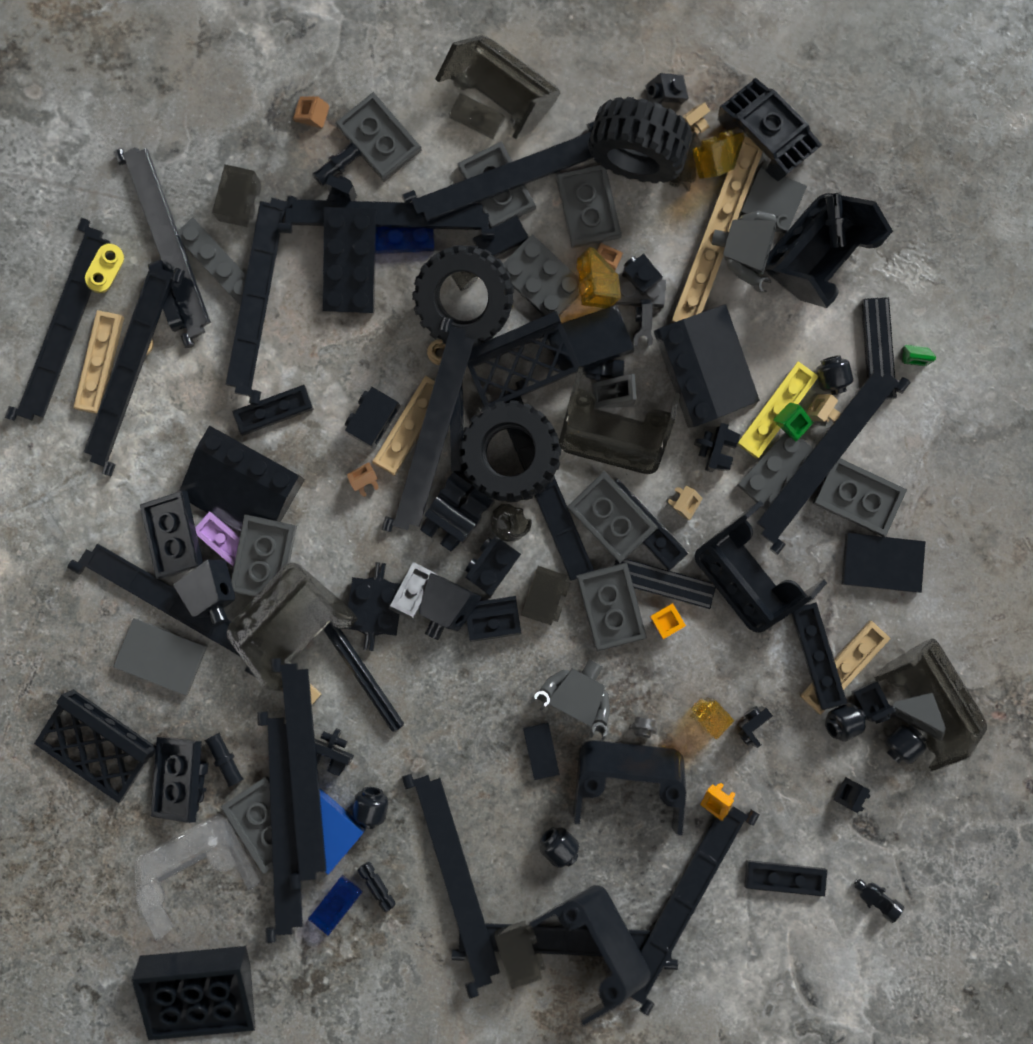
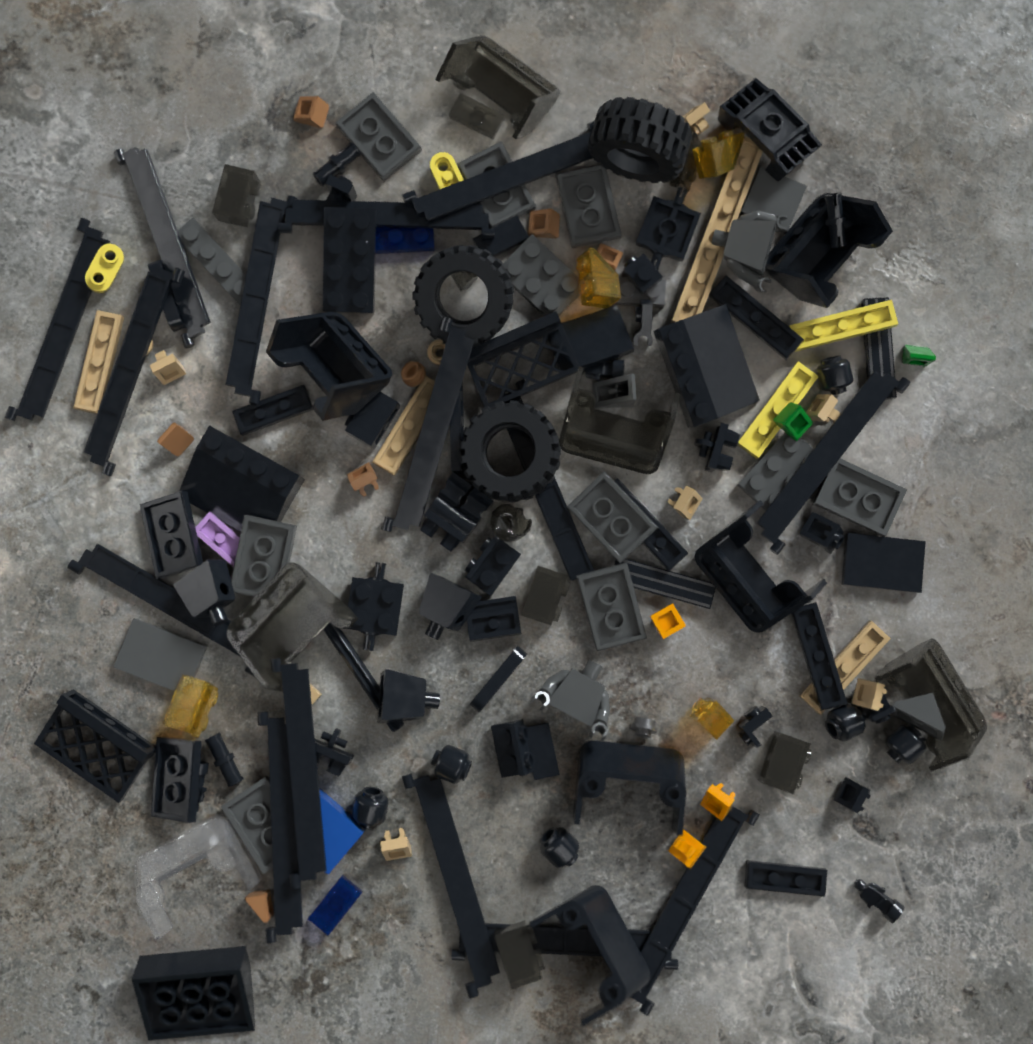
(167, 368): none -> tan tile
(176, 439): none -> medium nougat slope
(191, 705): none -> clear yellow bracket
(261, 903): none -> medium nougat slope
(333, 357): none -> black windscreen
(376, 886): black axle -> none
(396, 848): none -> tan tile
(403, 697): none -> black torso
(411, 591): flat silver plate -> none
(413, 373): none -> medium nougat plate
(447, 177): none -> light yellow plate
(451, 764): none -> black head
(498, 679): none -> black beam
(513, 748): none -> black bracket
(544, 223): none -> medium nougat slope
(667, 89): black bracket -> none
(668, 228): none -> black plate
(687, 849): none -> light orange tile
(756, 317): none -> black tile
(785, 762): none -> clear smoke brick
(823, 532): none -> black bracket
(846, 324): none -> light yellow plate
(868, 694): none -> tan tile

